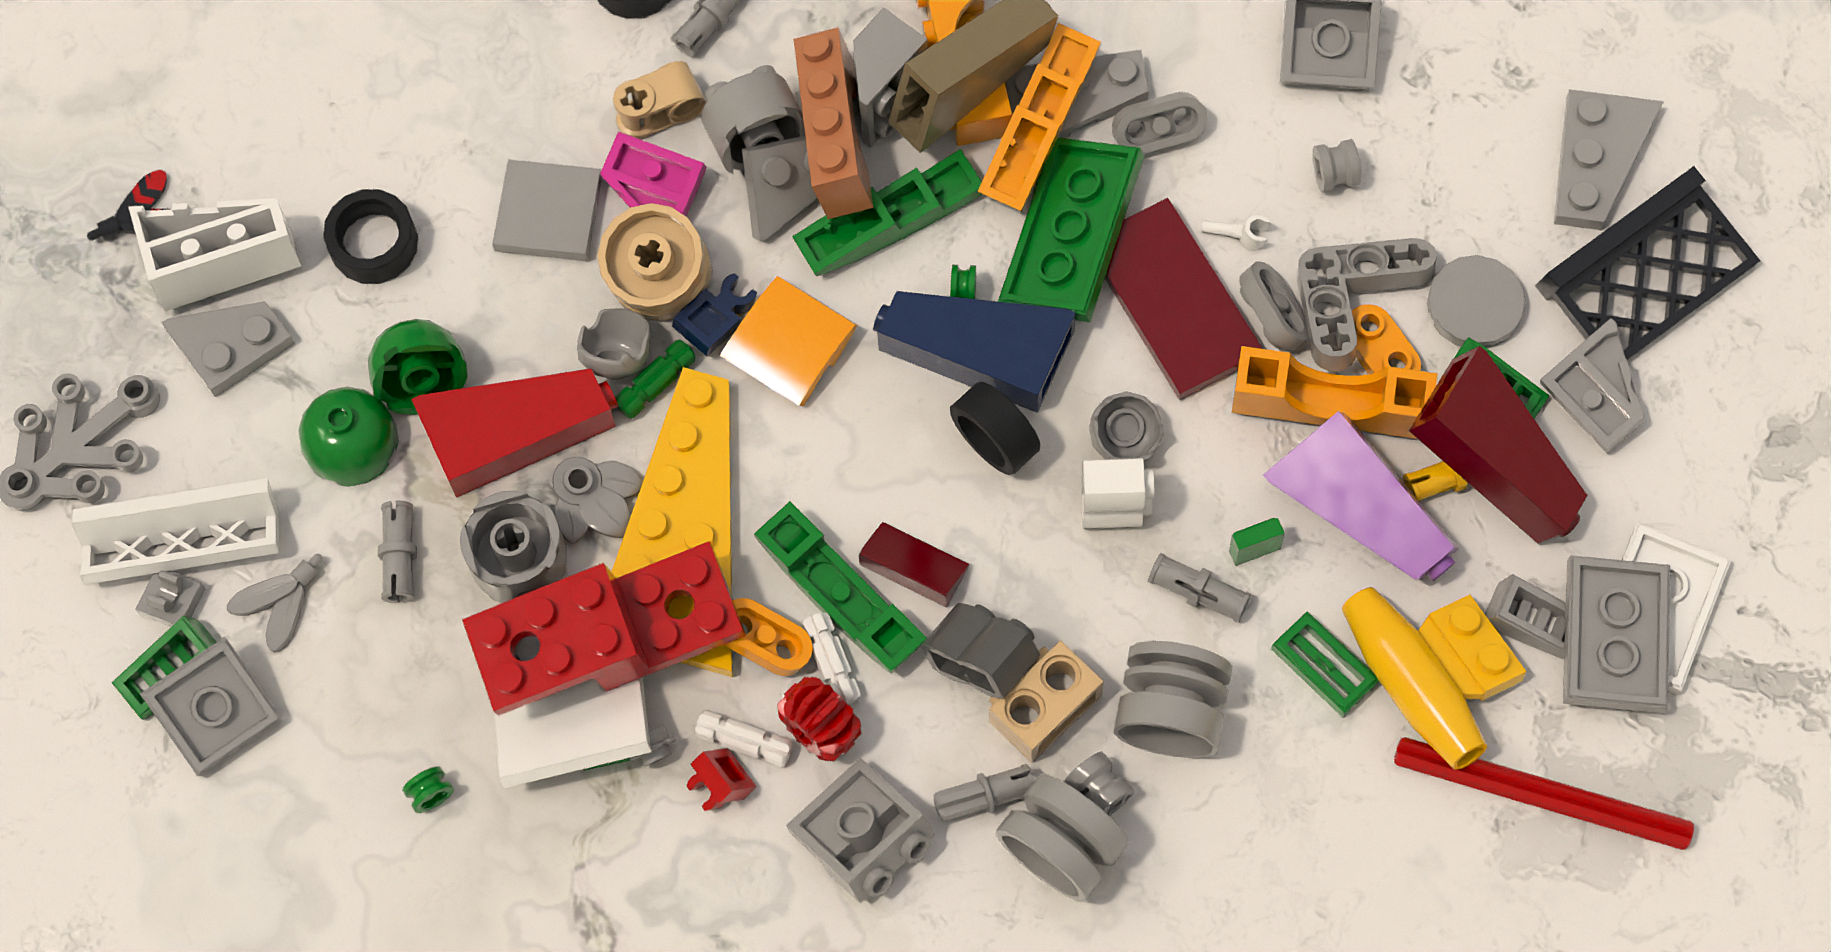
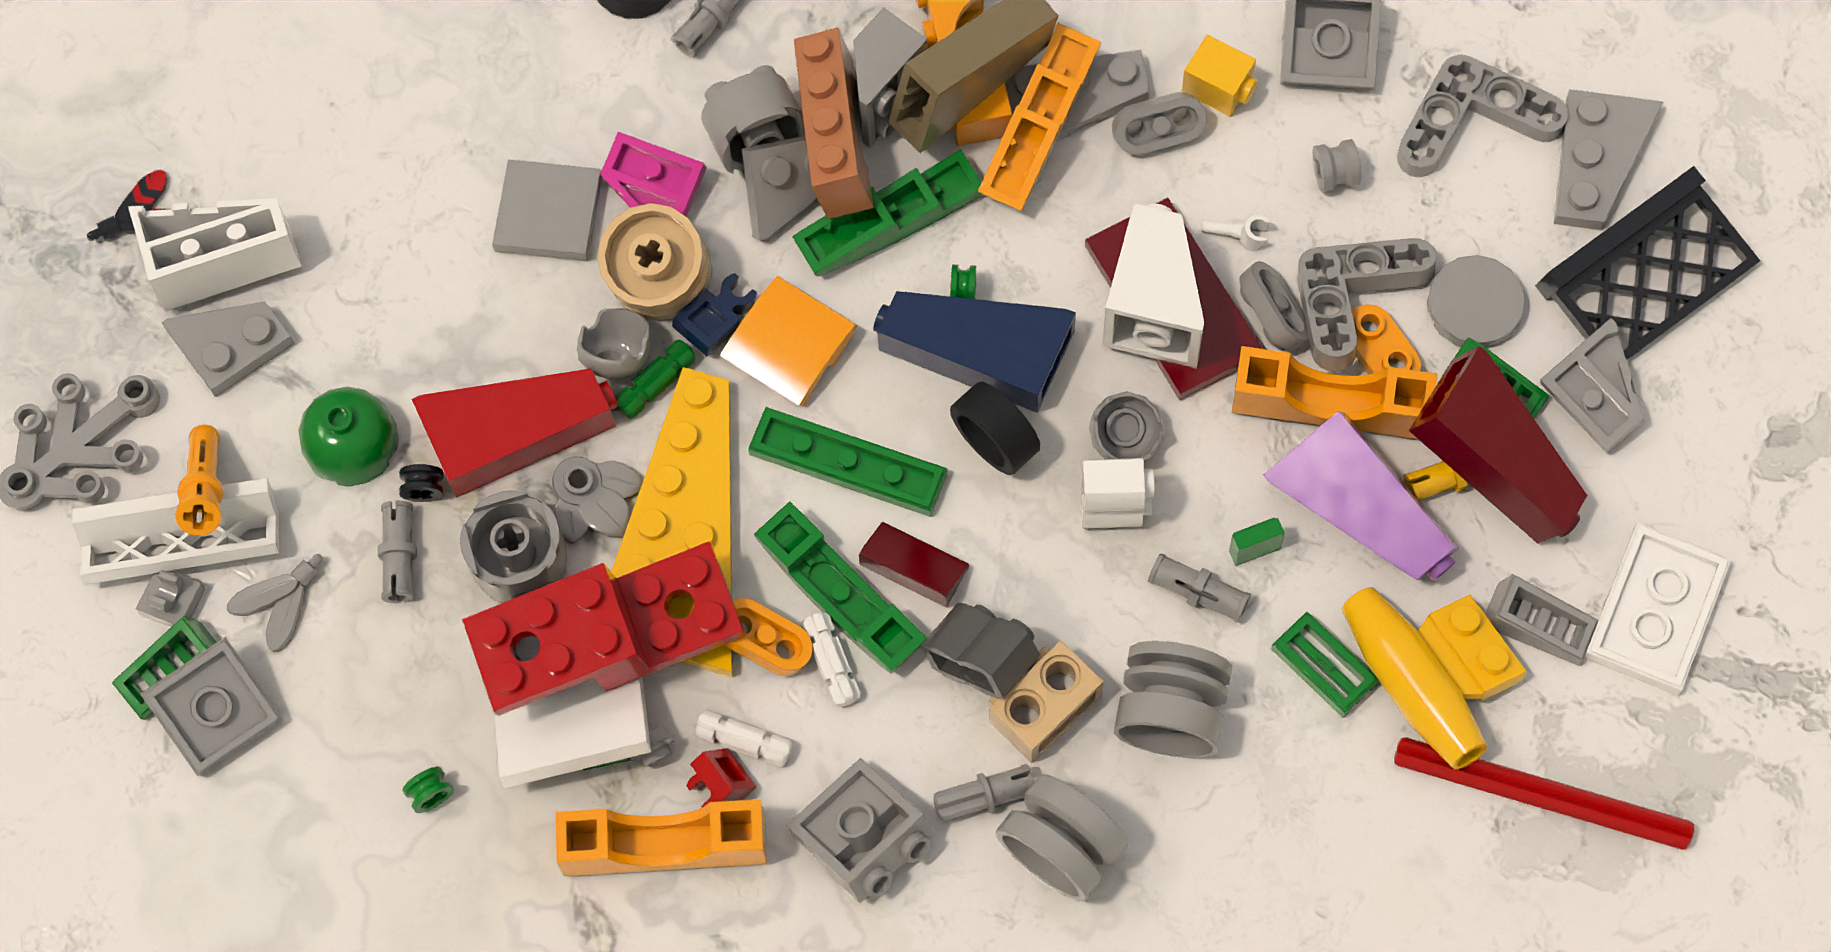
(204, 459): none -> light orange pin
(357, 206): black tyre -> none
(414, 361): green cylinder -> none
(421, 483): none -> black bush
(622, 843): none -> light orange arch
(661, 99): tan piece -> none
(819, 718): red gear -> none
(848, 461): none -> green tile
(1072, 226): green tile -> none
(1098, 784): light grey wheel -> none
(1154, 291): none -> white slope
(1220, 76): none -> yellow brick
(1475, 96): none -> light grey beam
(1617, 634): light grey tile -> none

